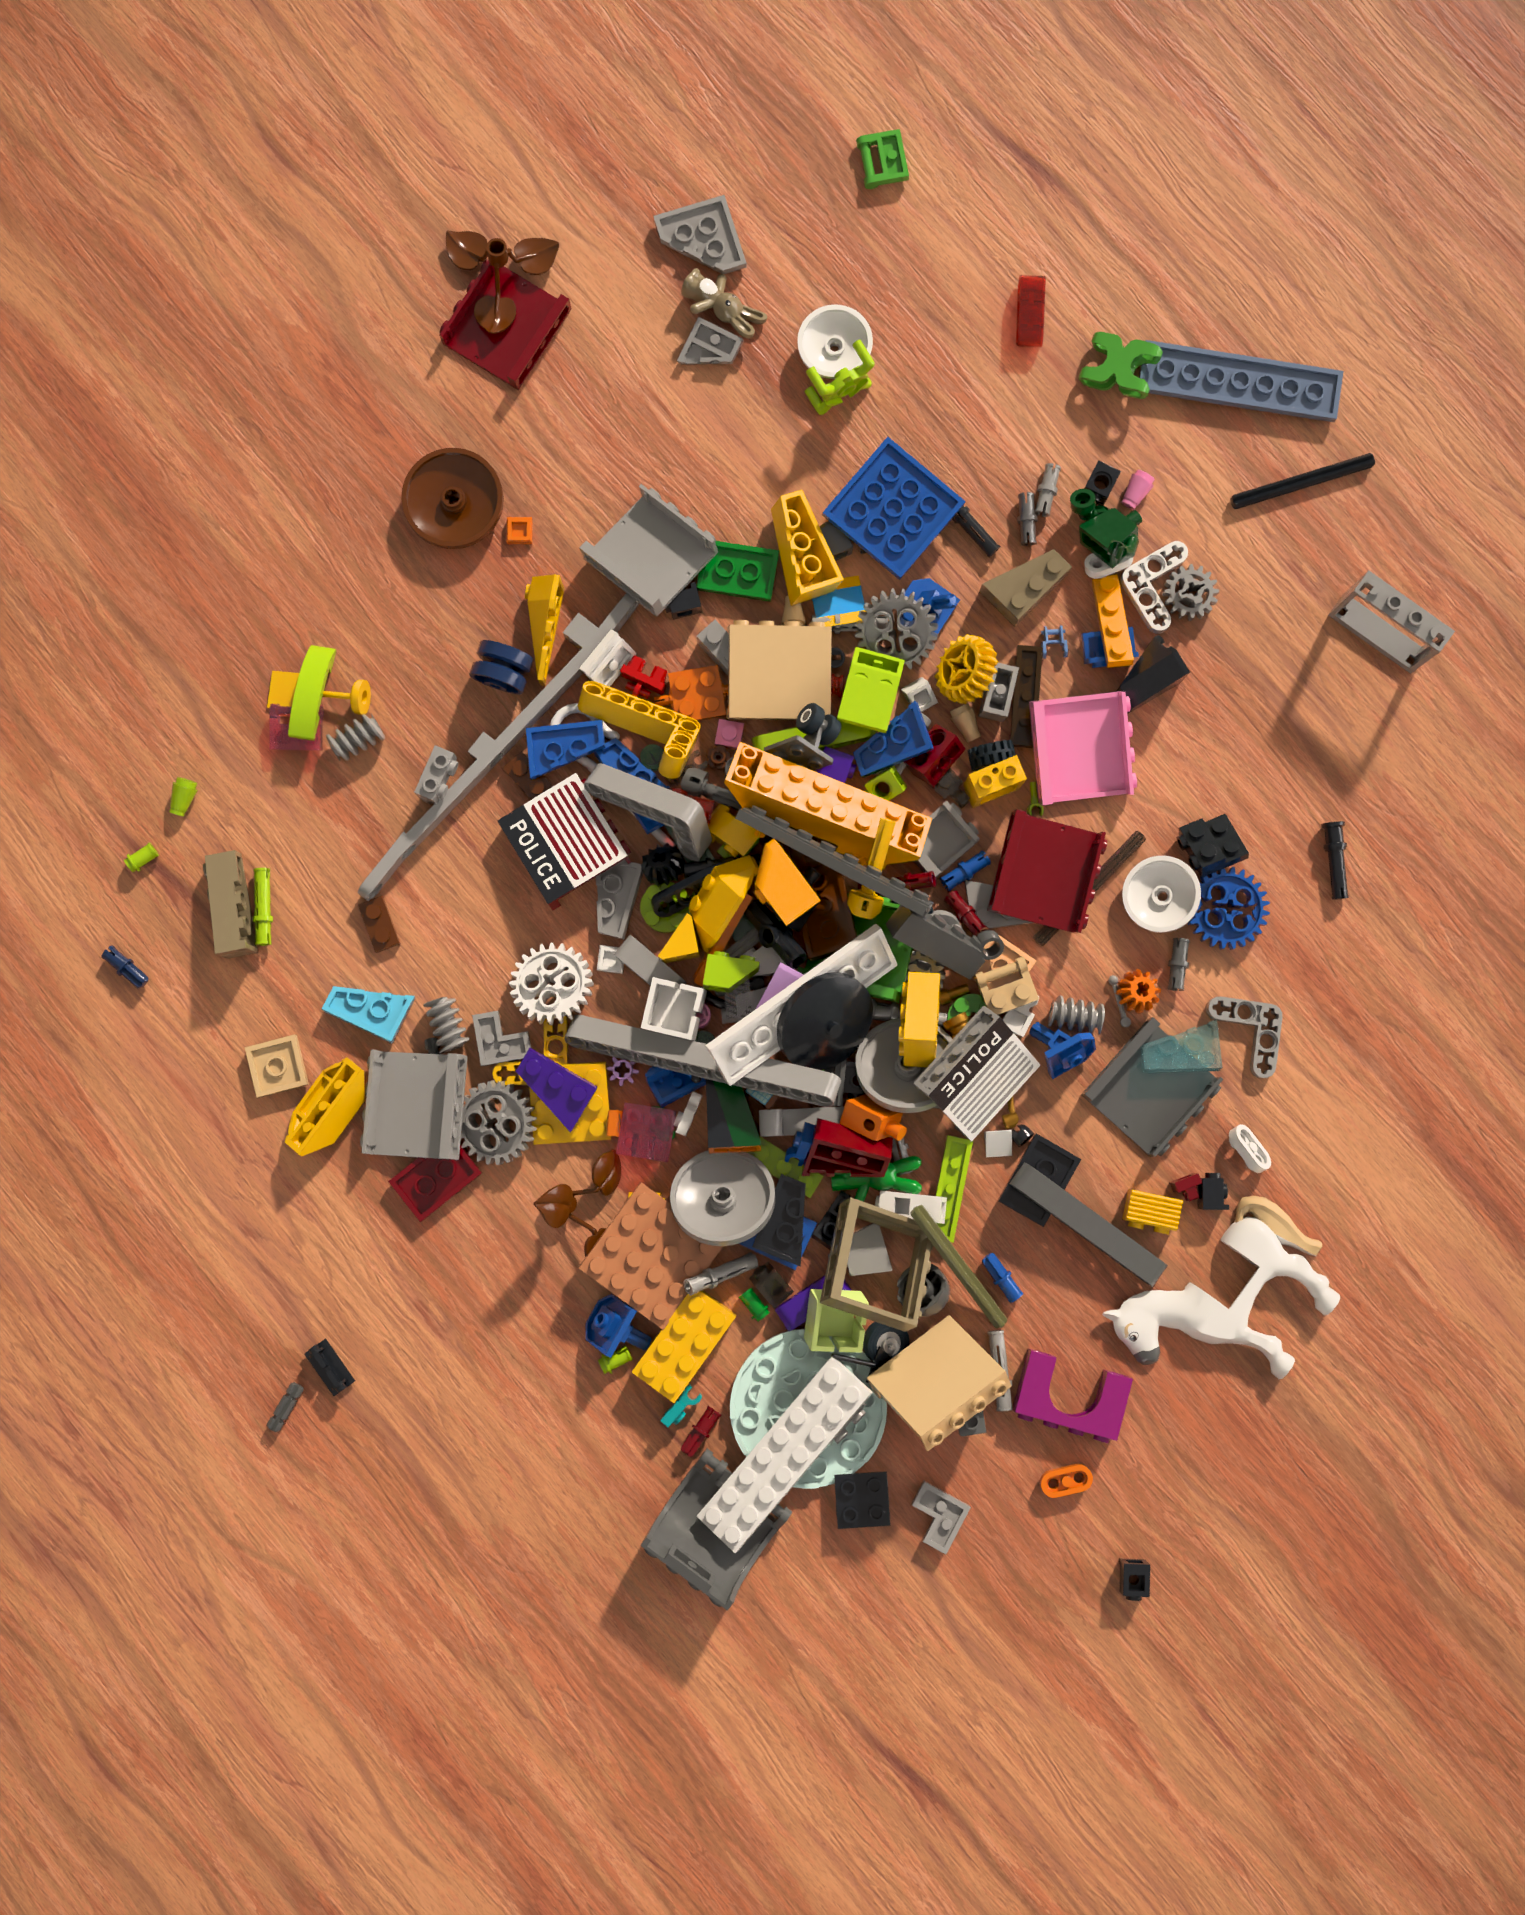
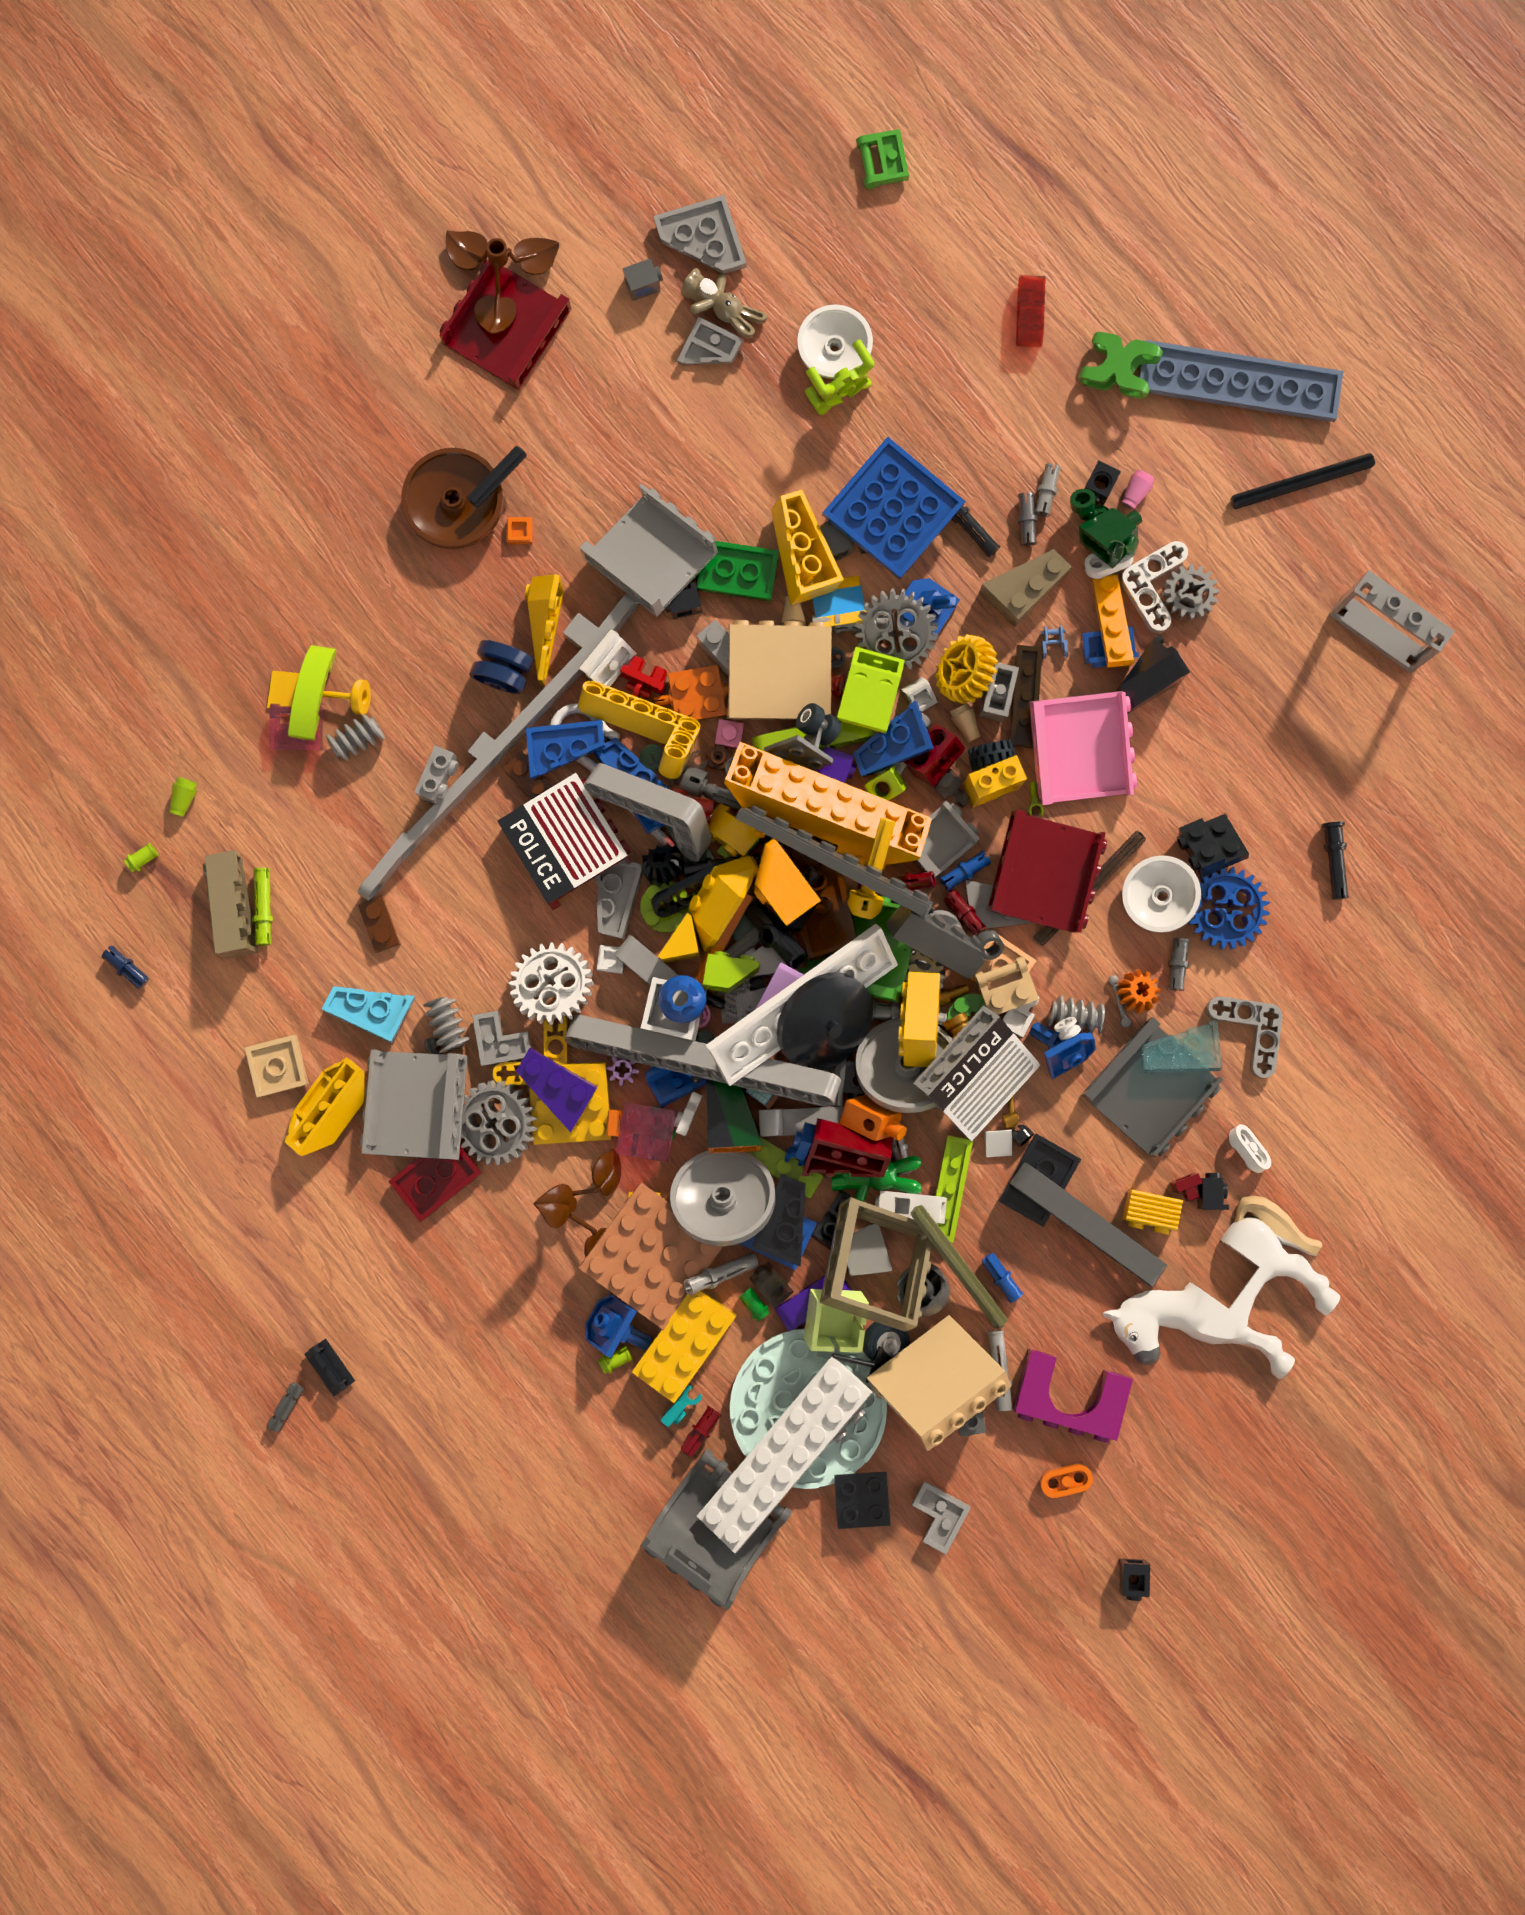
(496, 476): none -> black axle
(642, 279): none -> dark grey brick
(694, 1005): none -> blue piece
(1067, 1028): none -> white bush

